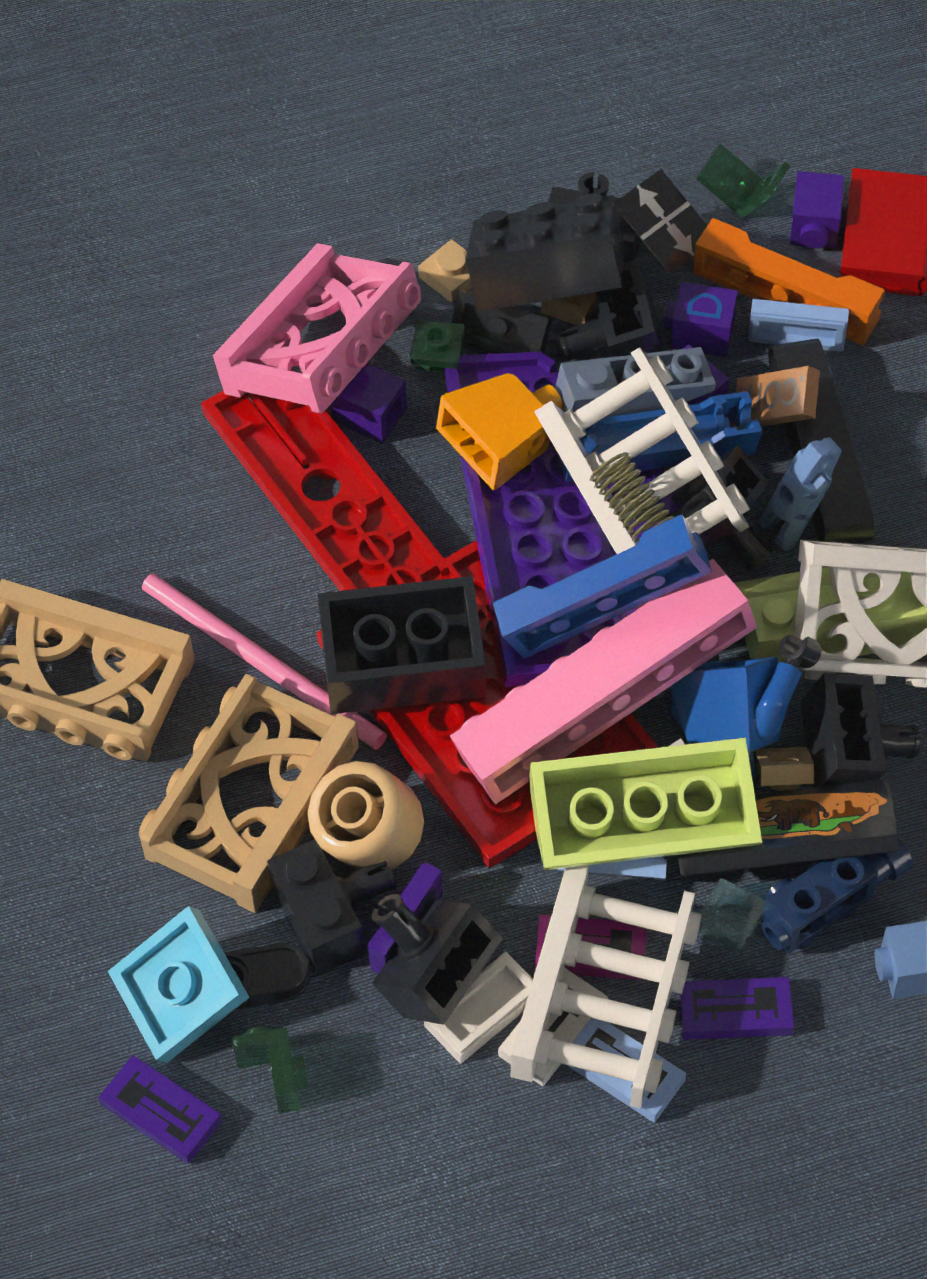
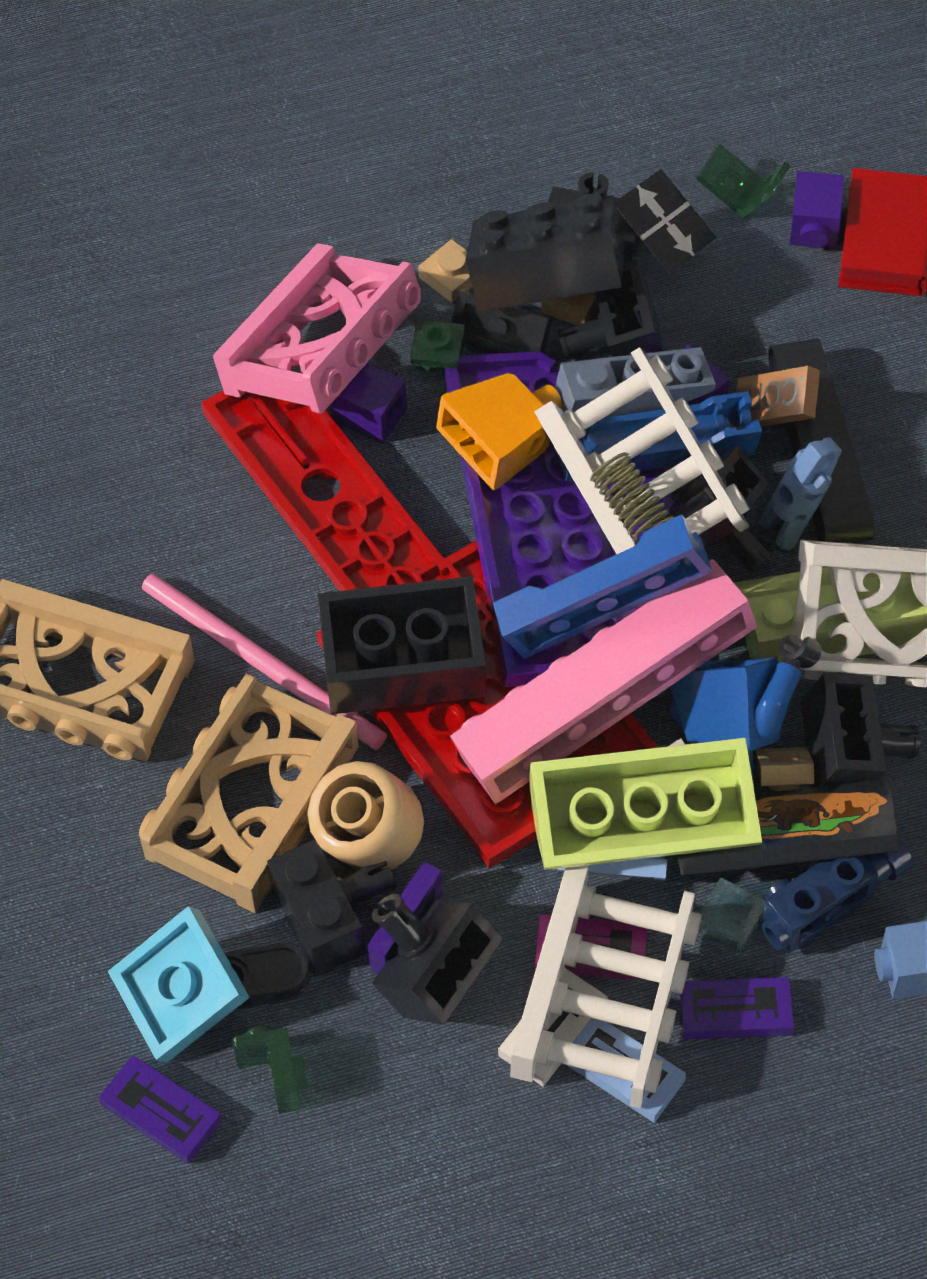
(485, 1009): white tile -> none
(702, 318): dark purple brick -> none
(733, 261): orange piece -> none
(791, 322): light blue tile -> none

